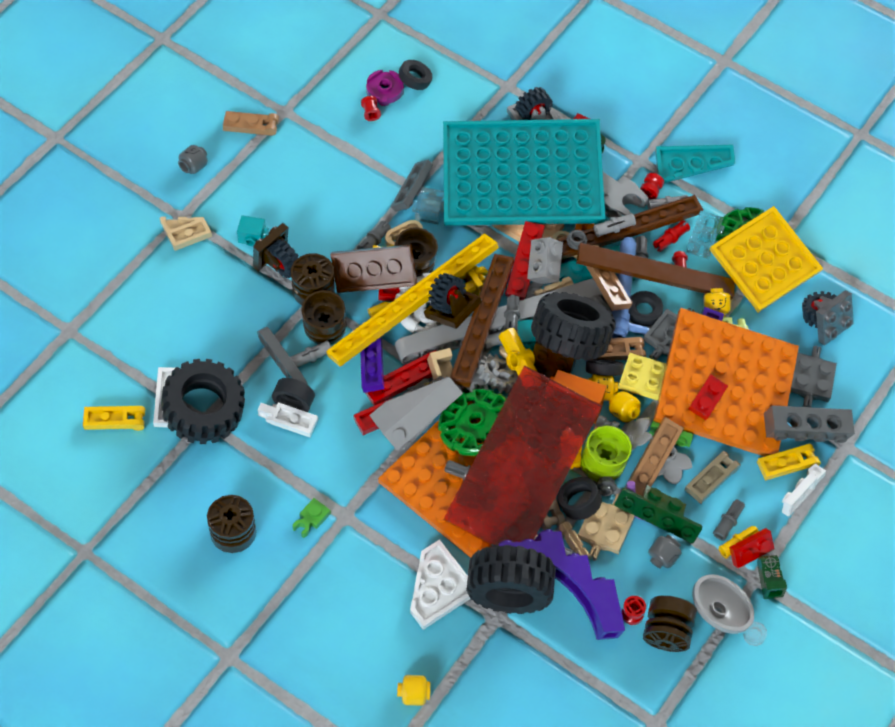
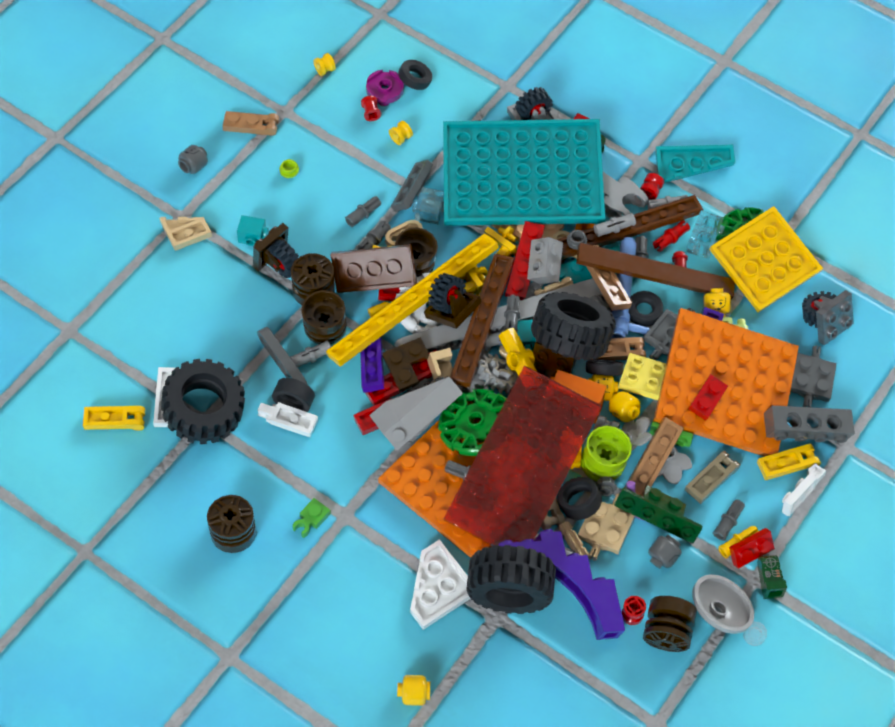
(289, 168): none -> lime plate
(324, 64): none -> yellow wheel
(362, 211): none -> dark grey axle
(400, 132): none -> yellow wheel
(400, 361): none -> dark brown plate
(506, 247): none -> yellow hips

